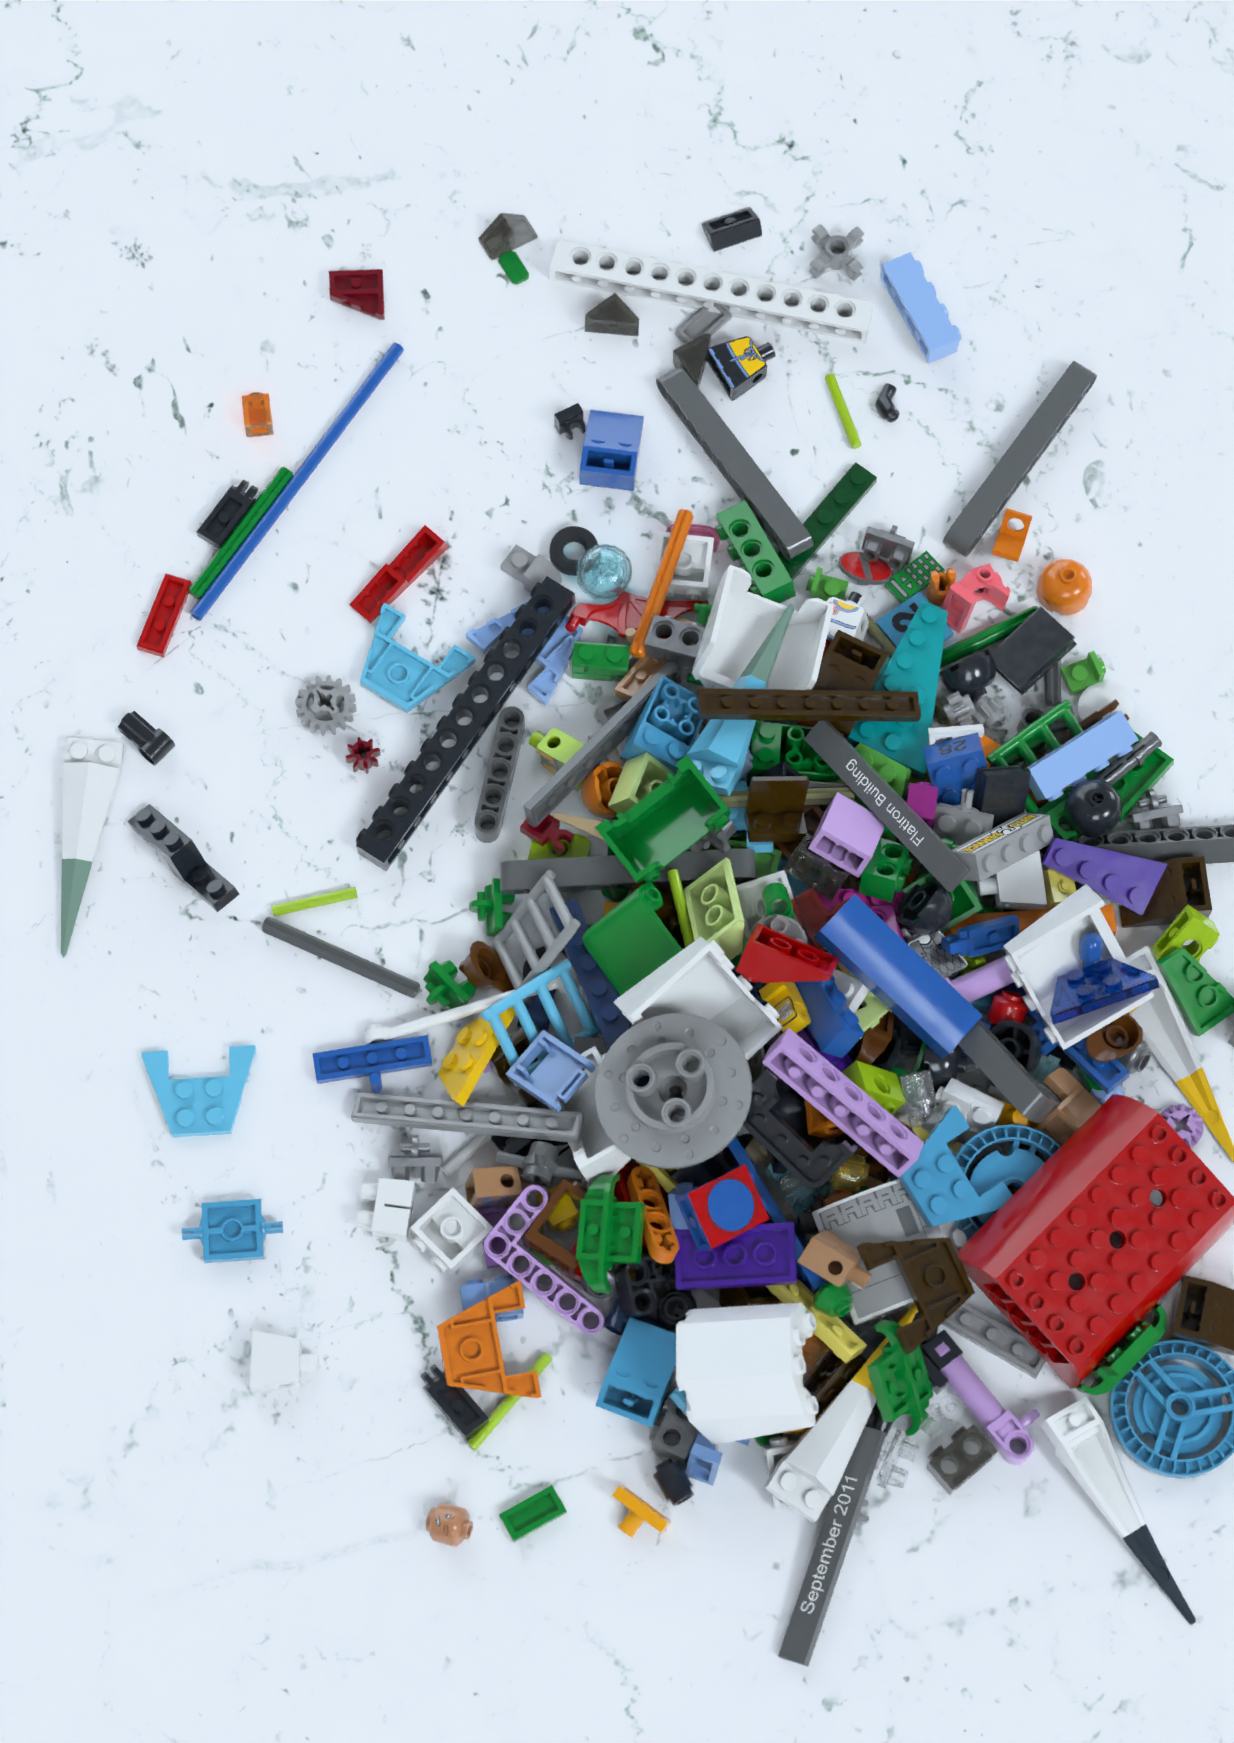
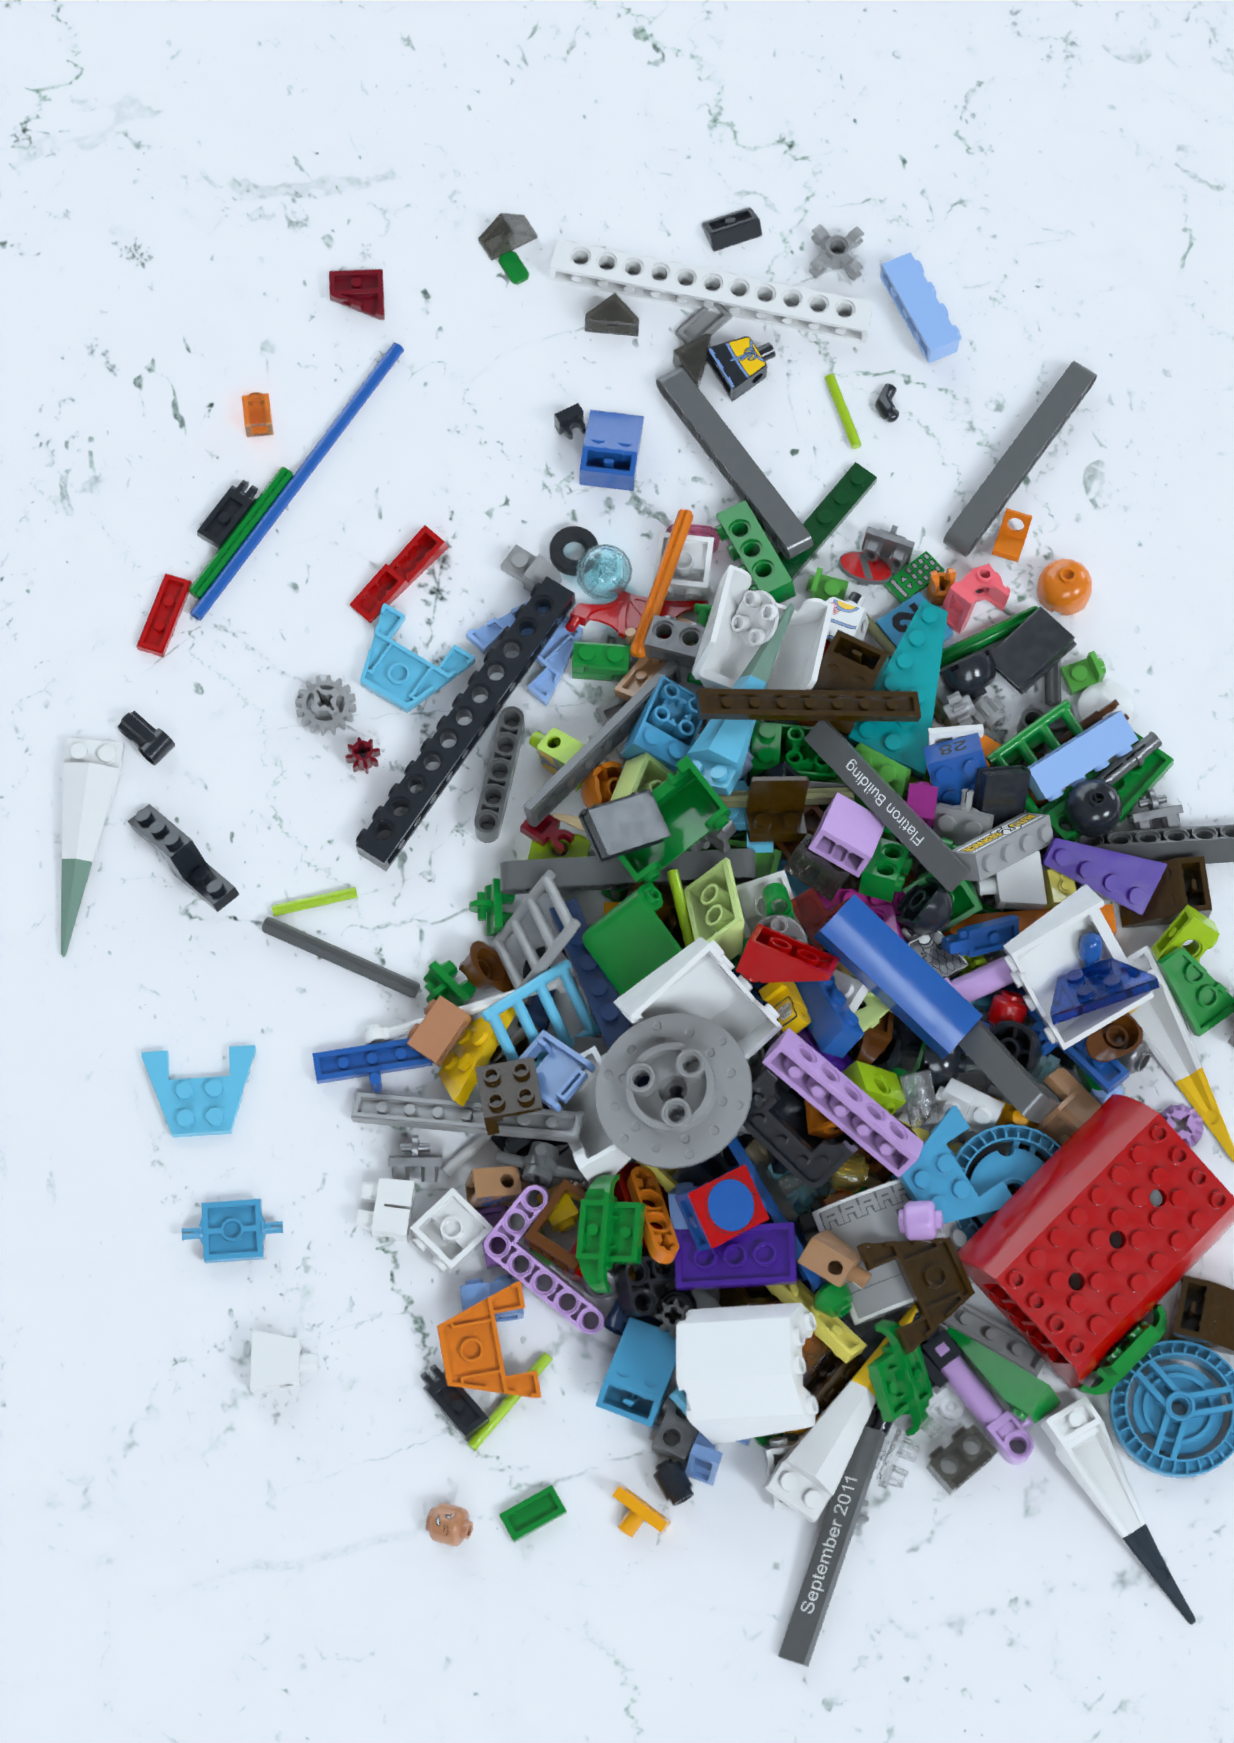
(438, 1030): none -> nougat brick
(508, 1091): none -> bracket
(624, 825): none -> piece
(669, 1312): none -> dark grey gear
(756, 618): none -> white dish
(920, 1220): none -> lavender head
(1021, 1391): none -> green wedge

